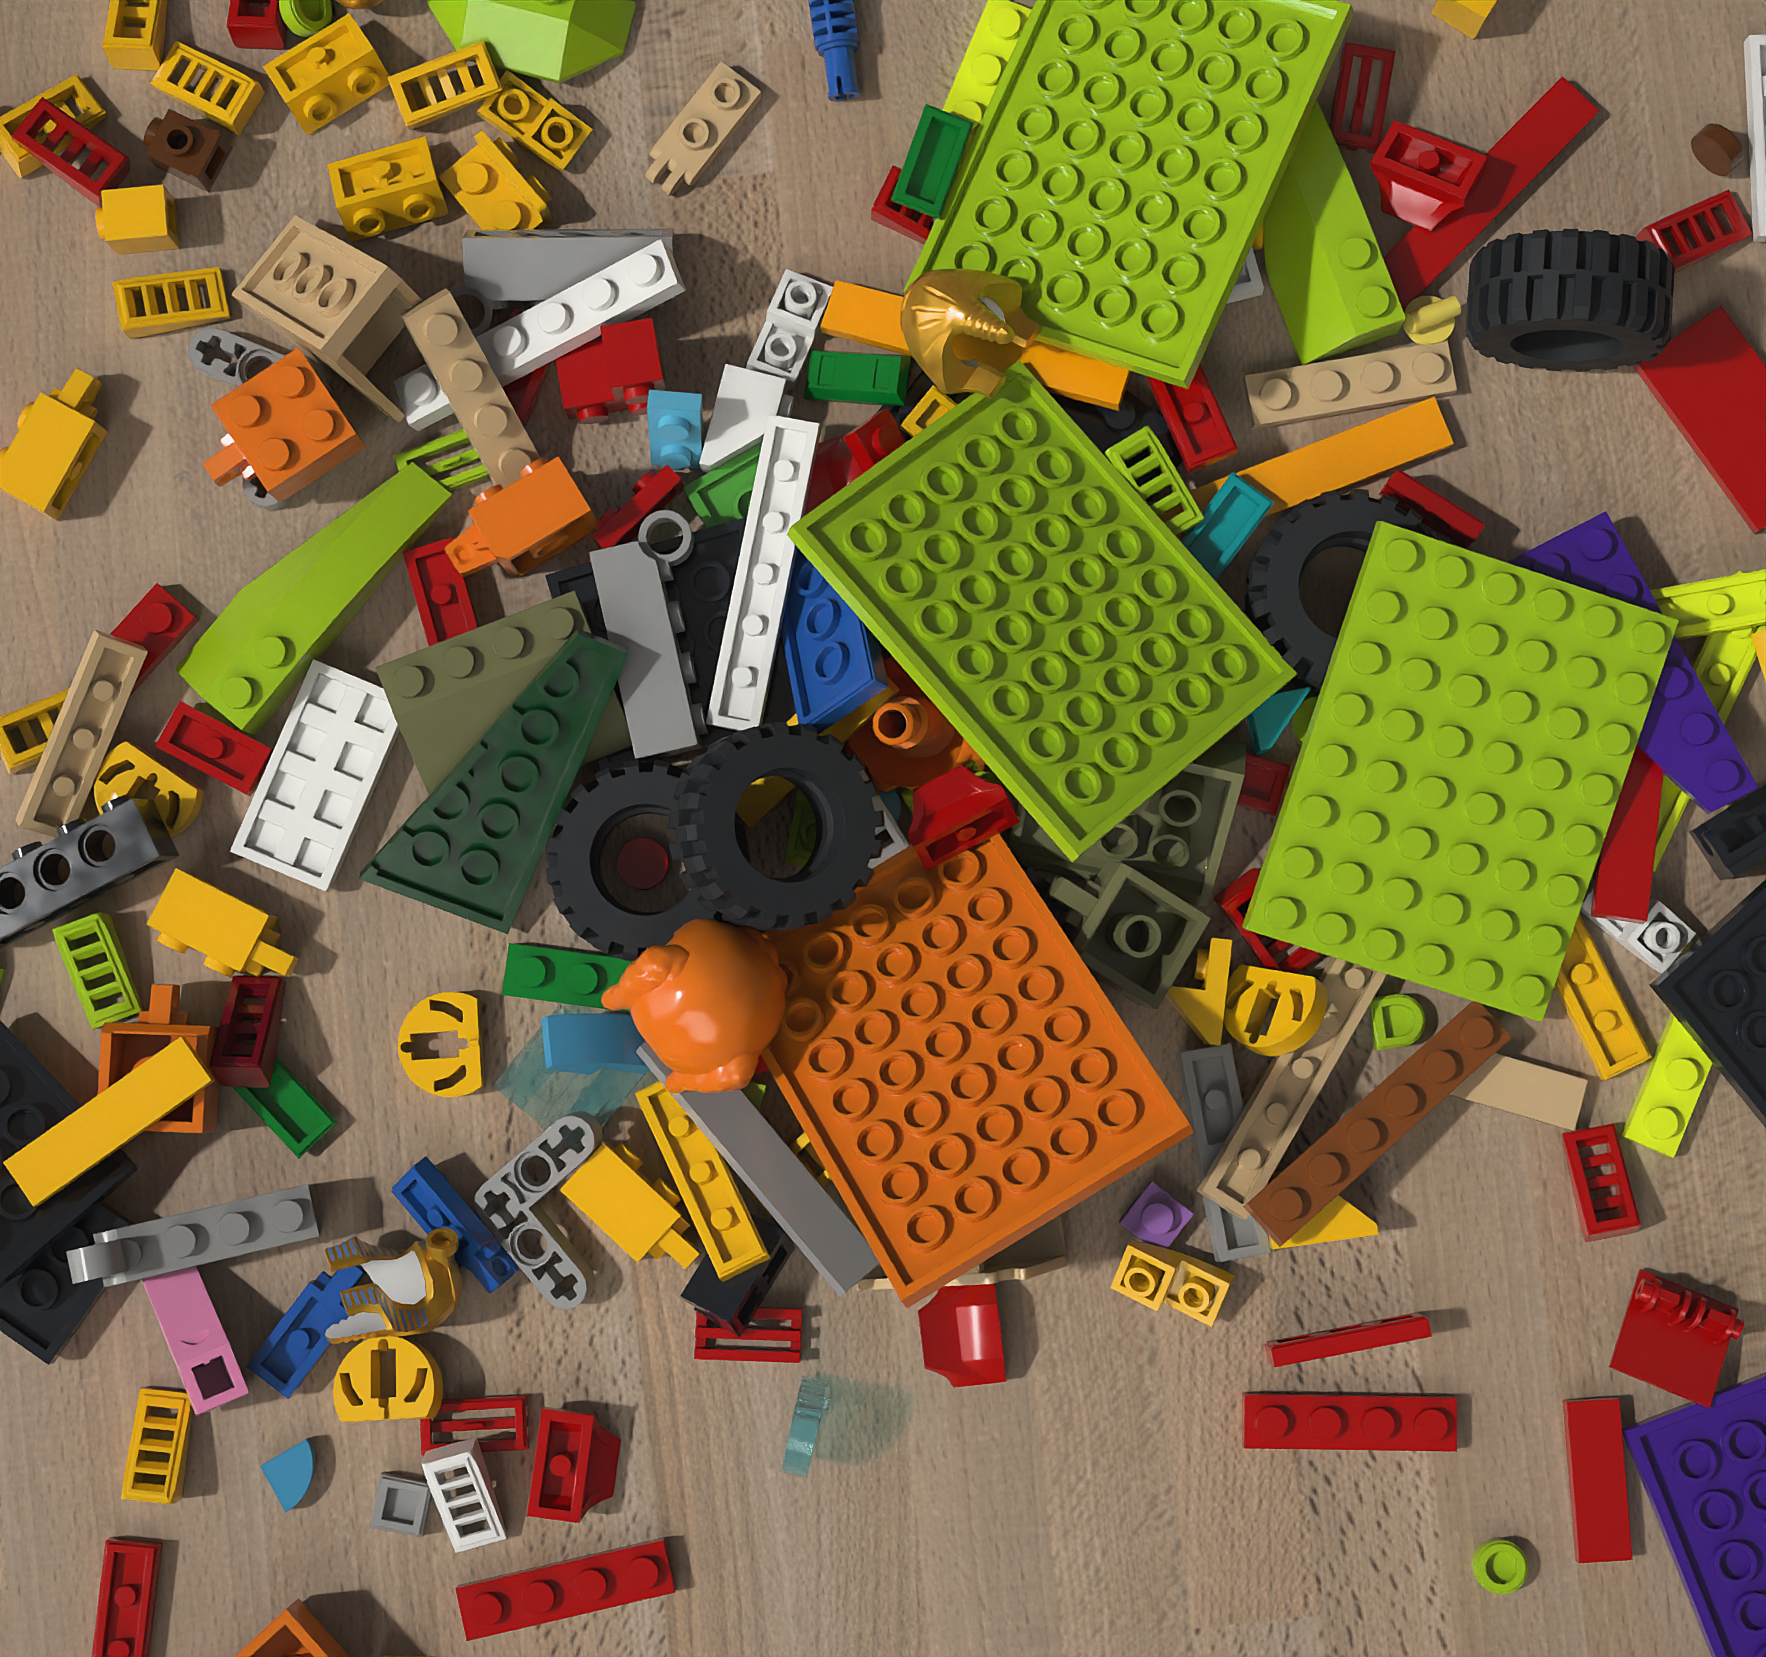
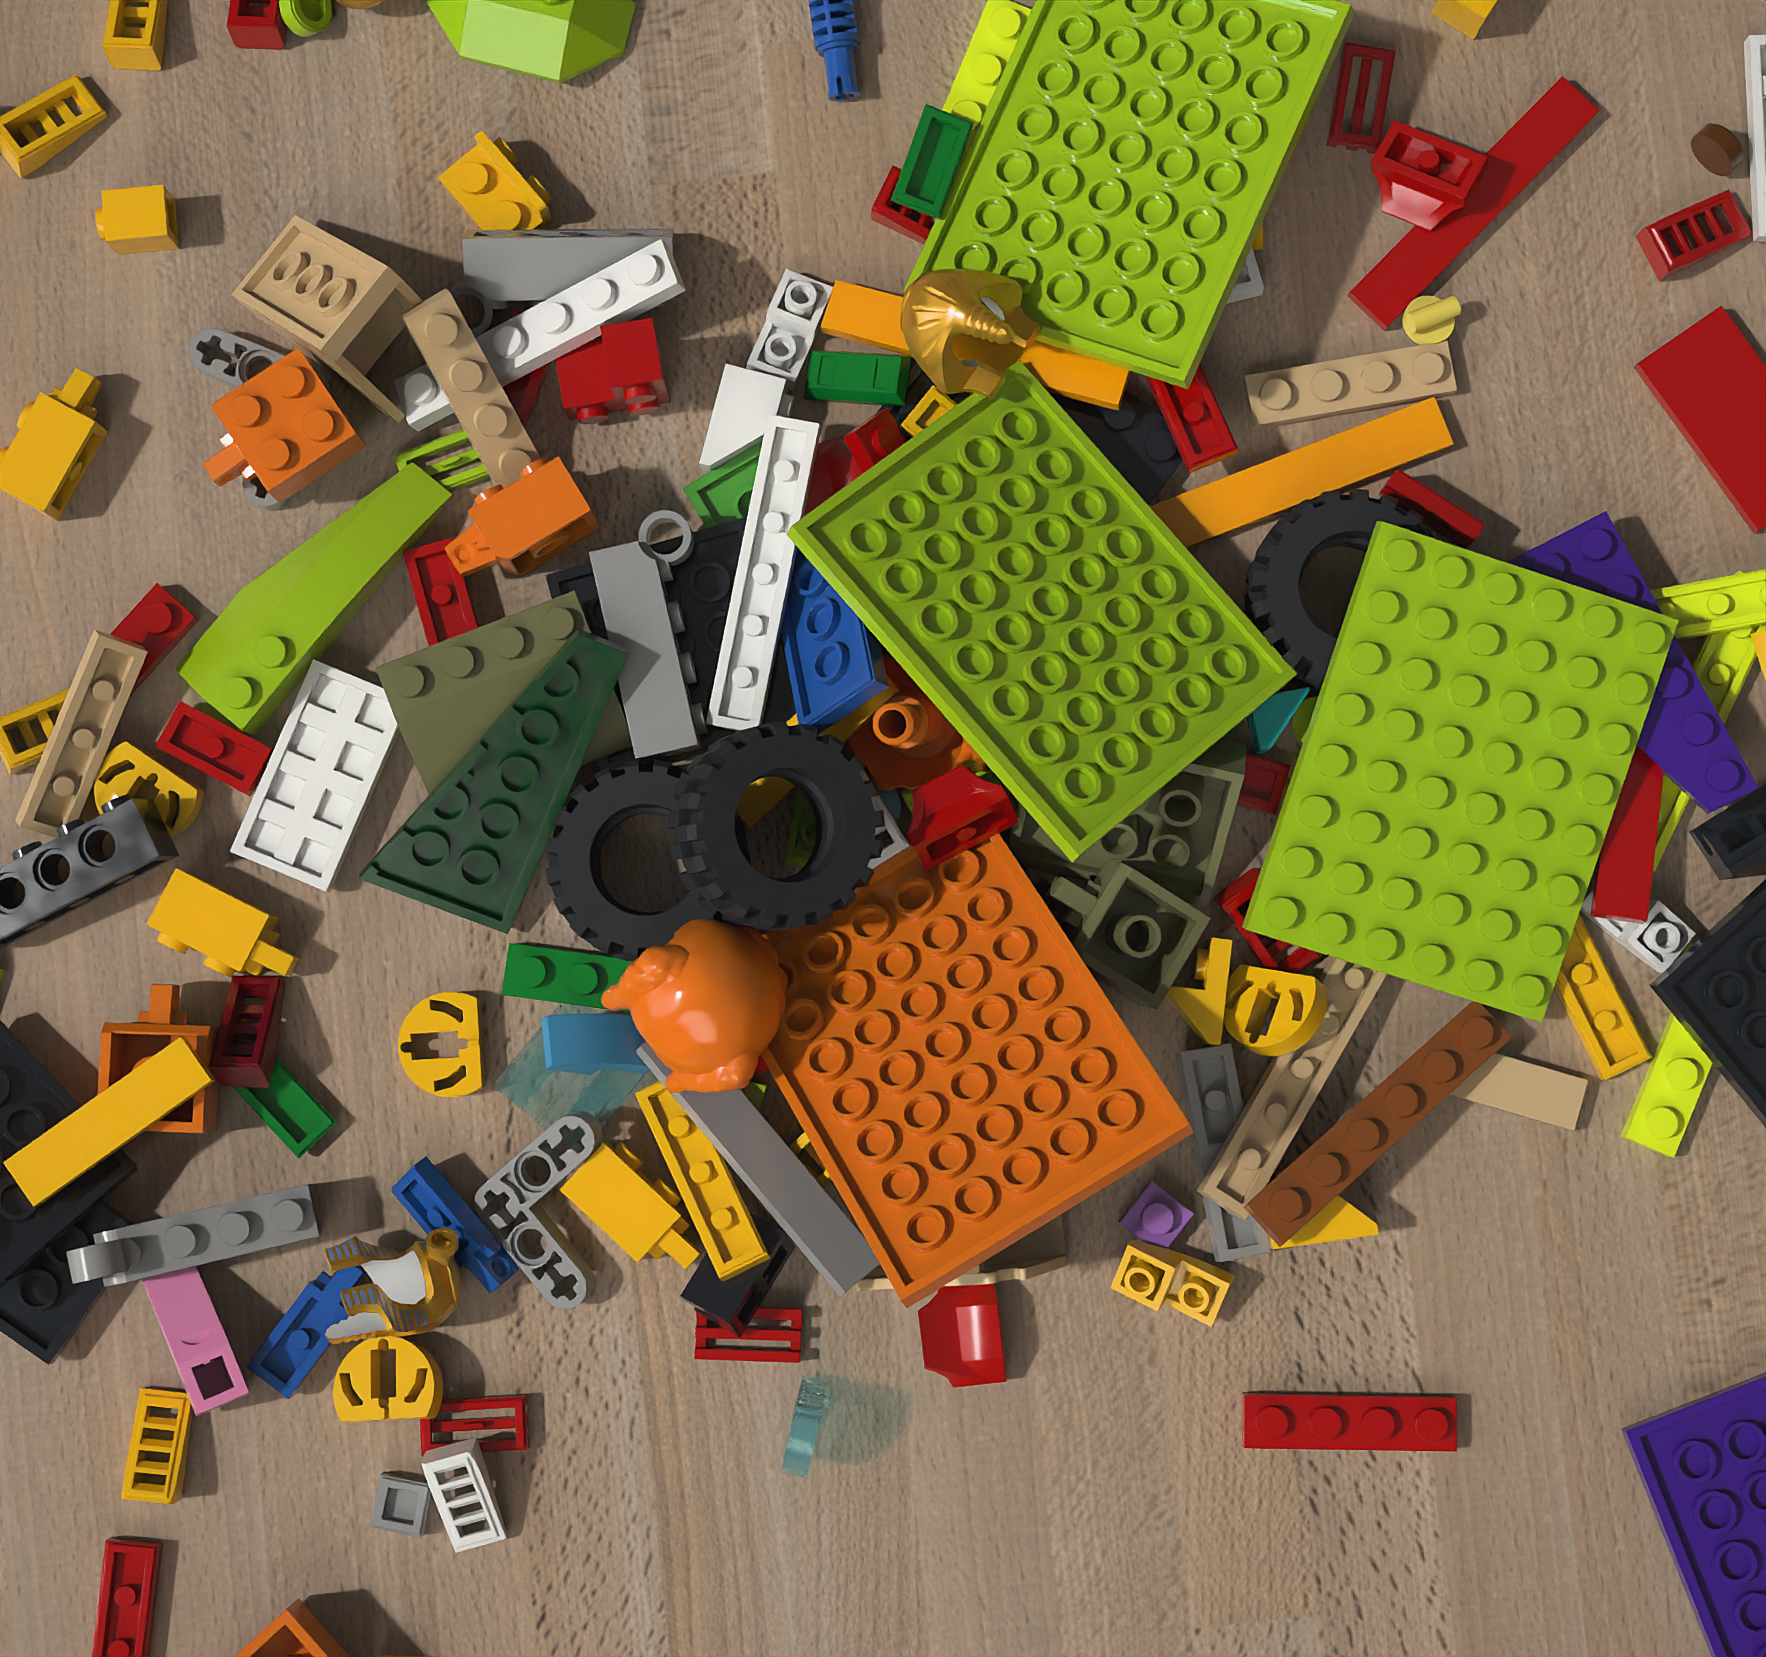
(73, 959): lime slope -> none
(79, 179): red slope -> none
(150, 285): yellow slope -> none
(198, 160): reddish brown brick -> none
(240, 107): yellow slope -> none
(291, 1473): dark azure tile -> none
(328, 74): yellow bracket -> none
(387, 189): yellow bracket -> none
(419, 74): yellow slope -> none
(534, 122): yellow slope -> none
(565, 1589): red plate -> none
(571, 1465): red slope -> none
(642, 863): red tile -> none
(653, 494): red plate -> none
(675, 429): medium azure plate -> none
(702, 128): tan hinge -> none
(1157, 458): lime slope -> none
(1226, 524): teal tile -> none
(1325, 254): lime wedge -> none
(1347, 1339): red tile -> none
(1395, 1021): lime tile -> none
(1499, 1566): lime tile -> none
(1570, 300): black tyre -> none
(1597, 1480): red tile -> none
(1624, 1198): red slope -> none
(1675, 1338): red hinge -> none

